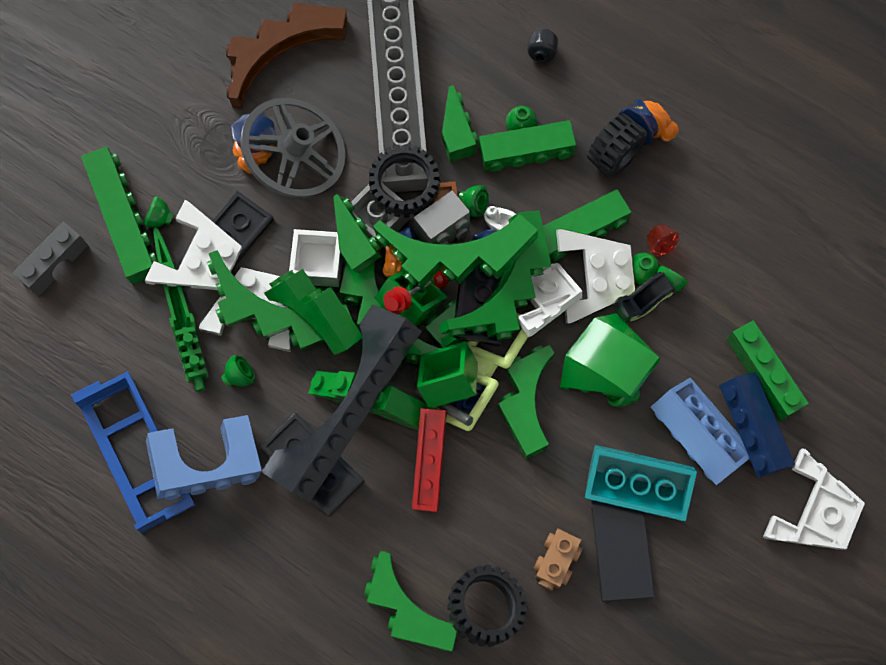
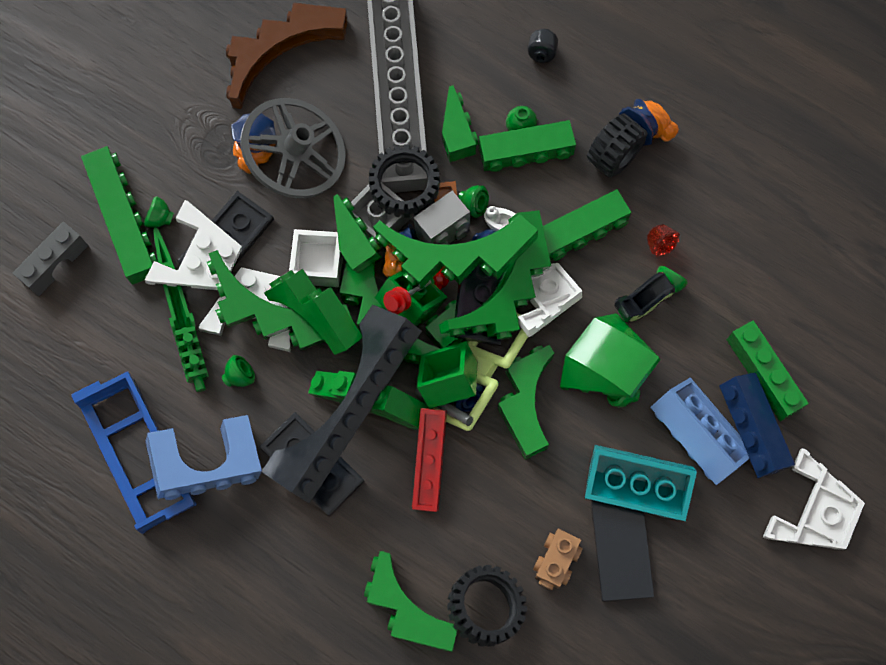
(606, 271): white wing -> none
(644, 267): green brick -> none

